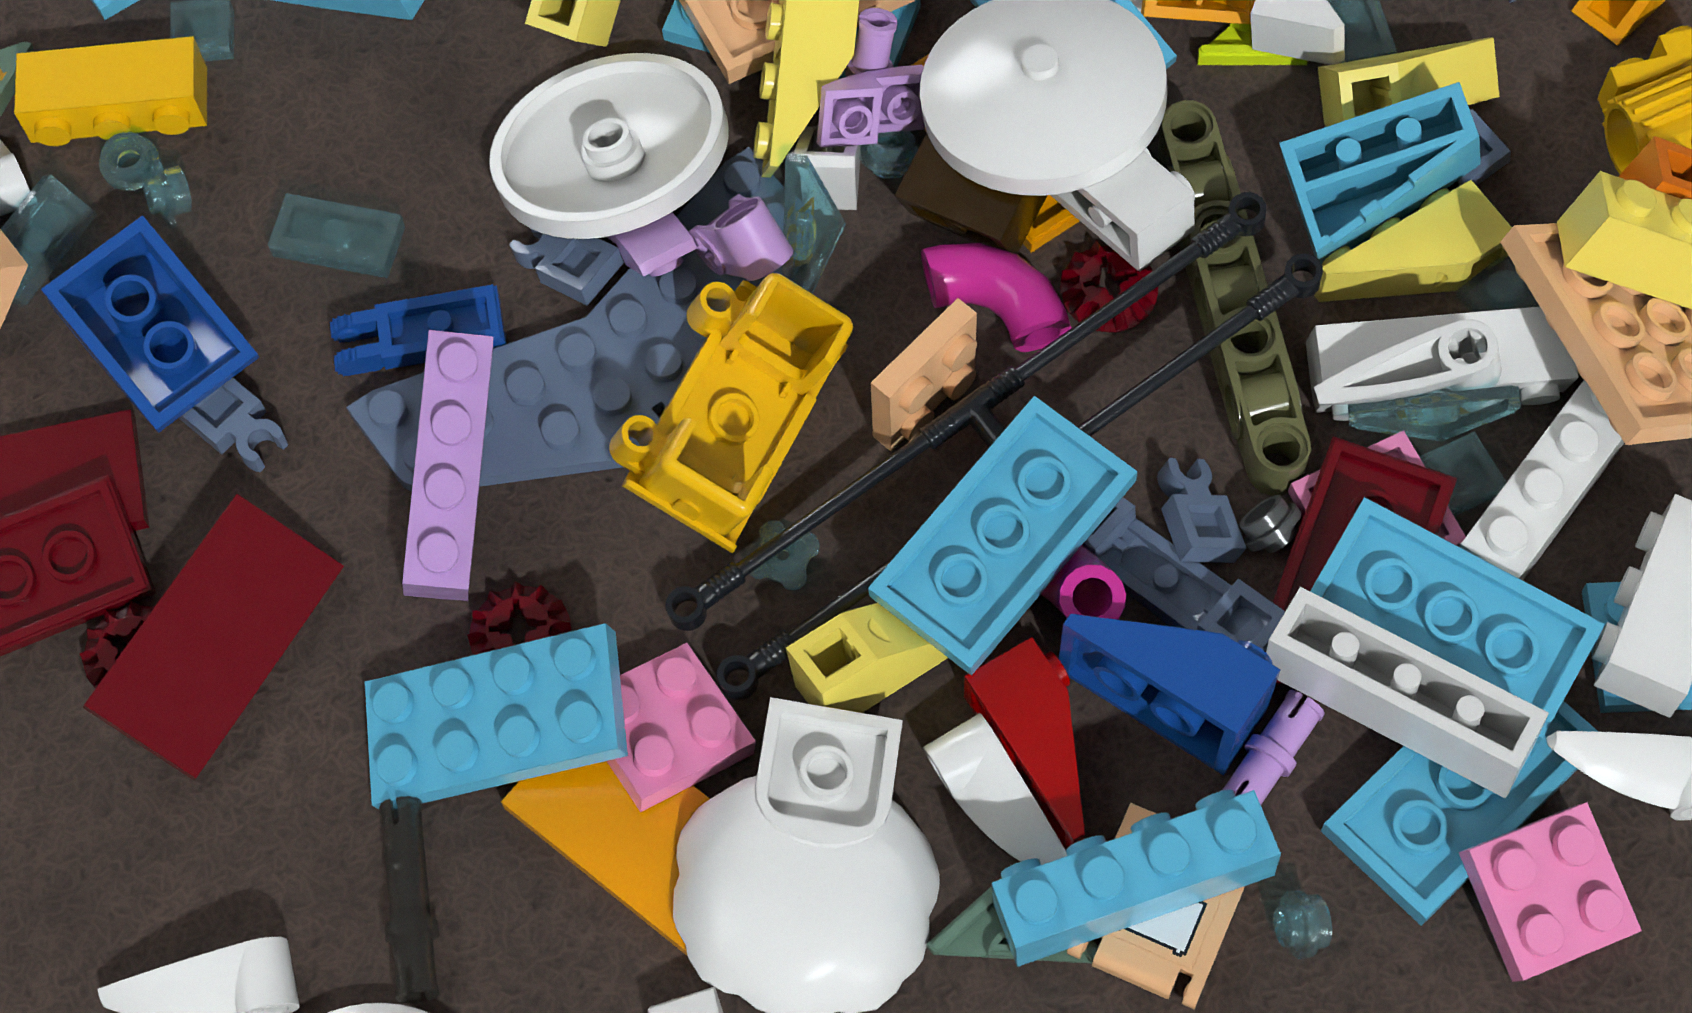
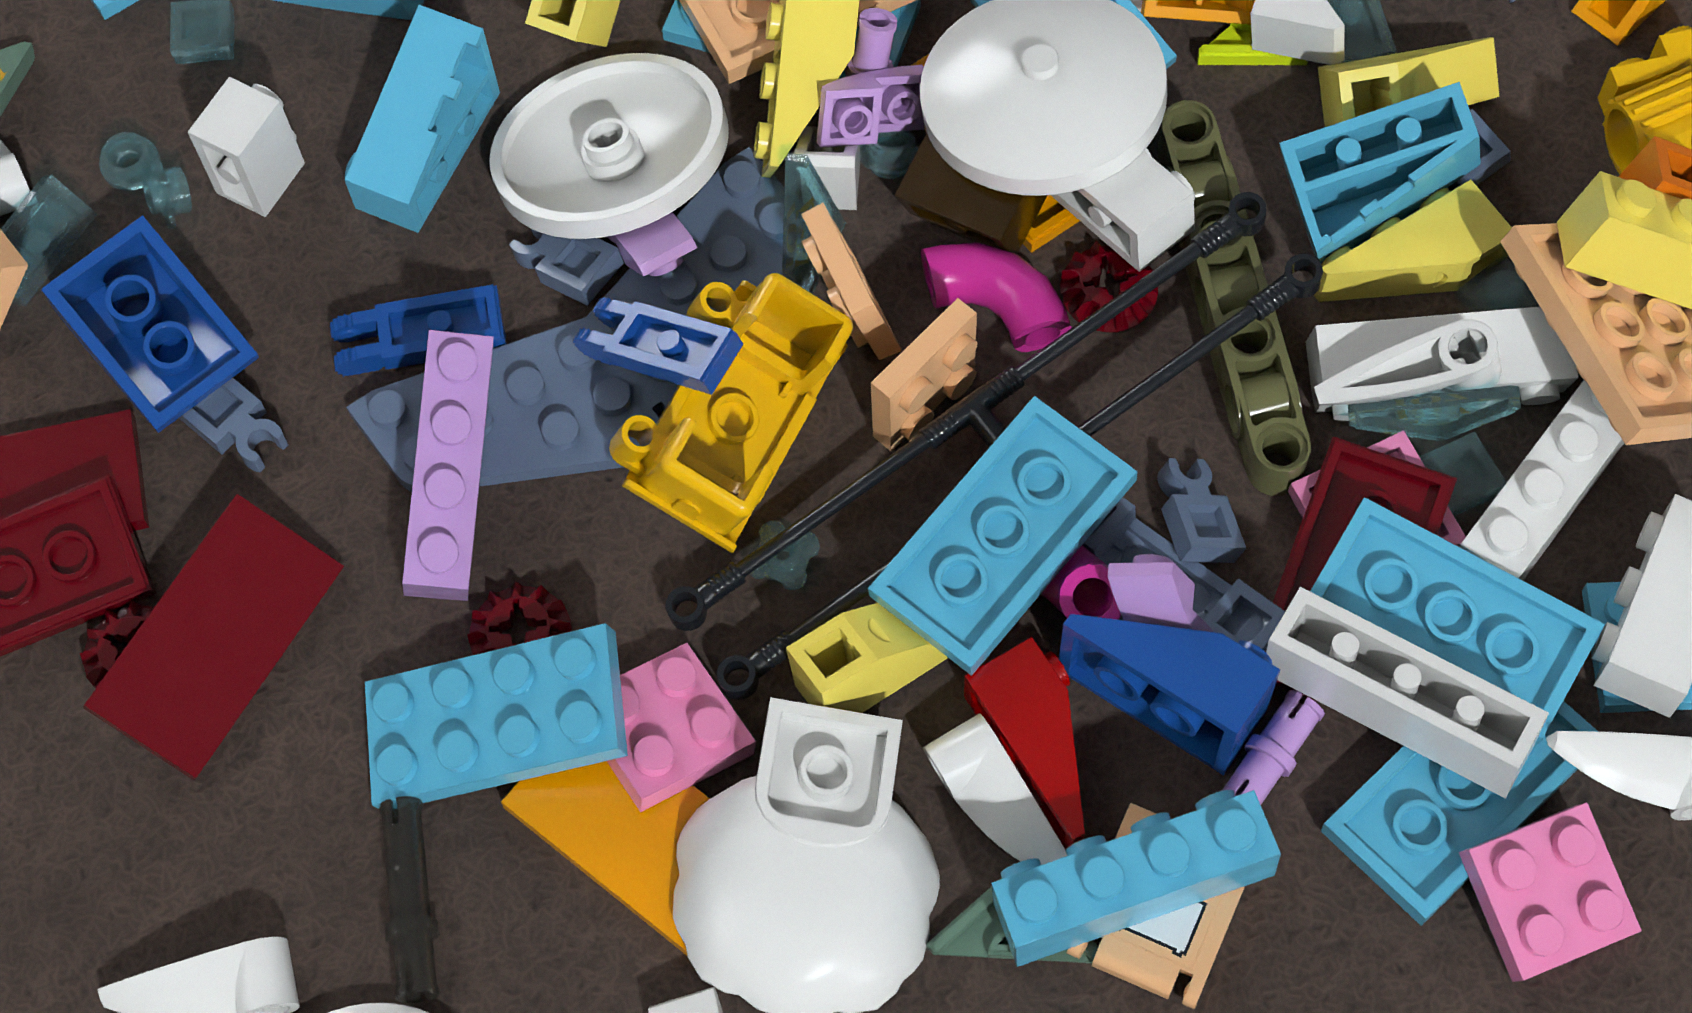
(111, 90): yellow brick -> none
(247, 145): none -> white brick
(336, 235): clear light blue plate -> none
(423, 119): none -> medium azure wedge
(661, 344): none -> blue hinge
(743, 240): lavender piece -> none
(847, 283): none -> light nougat plate
(1154, 592): none -> lavender slope
(1270, 524): dark grey plate -> none
(1302, 923): clear light blue plate -> none

